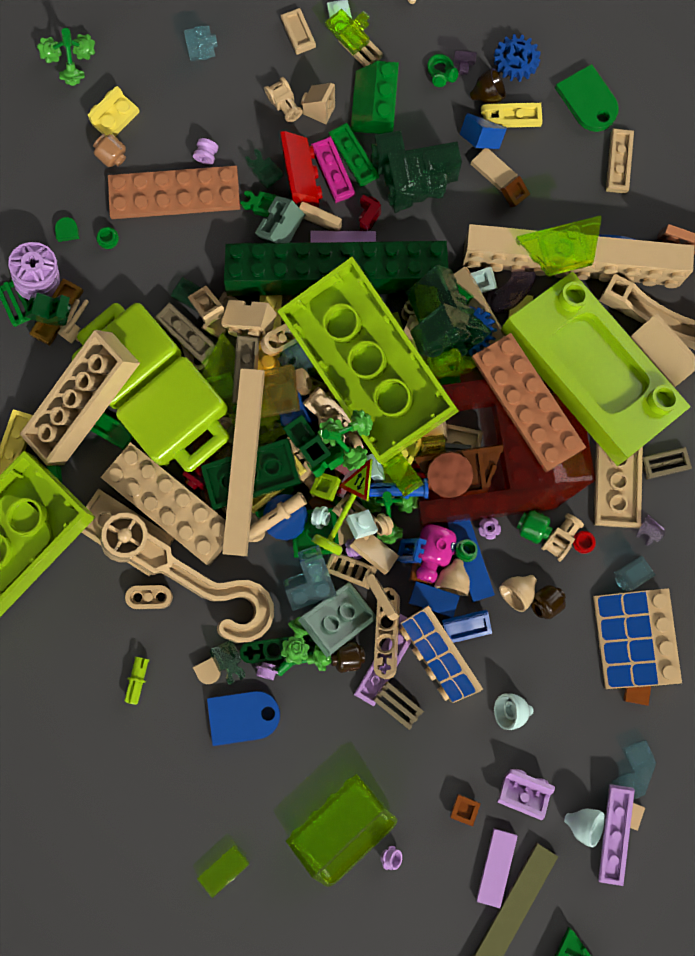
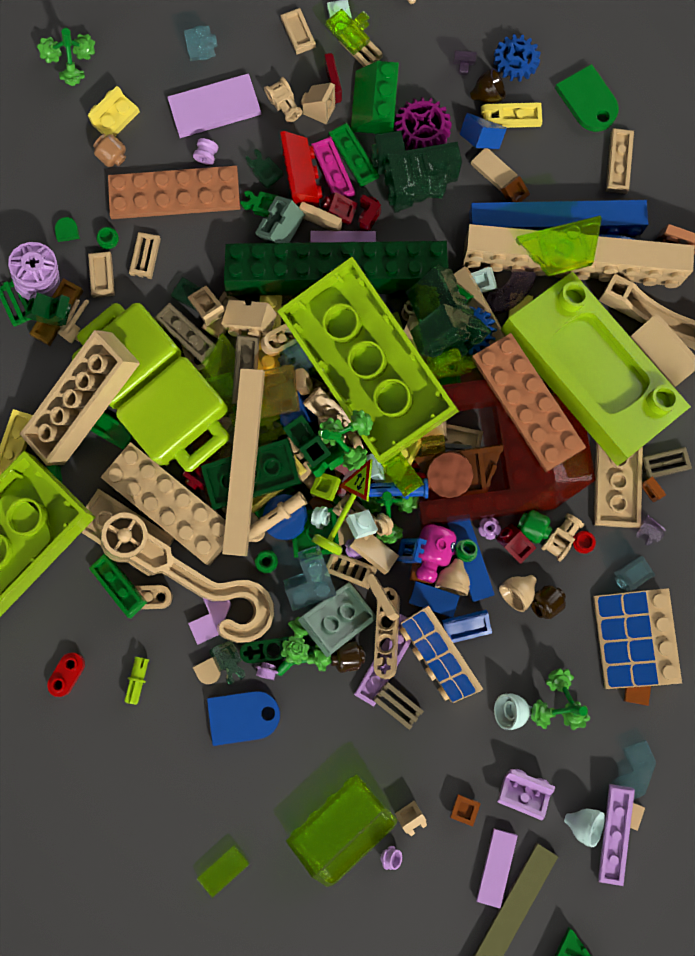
(66, 675): none -> red plate
(101, 274): none -> tan tile
(118, 586): none -> green tile
(141, 272): none -> tan tile
(206, 626): none -> lavender tile
(214, 105): none -> lavender tile
(266, 554): none -> green plate
(333, 76): none -> dark red tile
(340, 206): none -> dark red bracket
(410, 818): none -> tan tile
(420, 115): none -> magenta gear
(440, 78): green piece -> none
(516, 543): none -> dark red bracket
(573, 713): none -> bright green plant
(617, 215): none -> blue brick
(653, 489): none -> dark orange tile

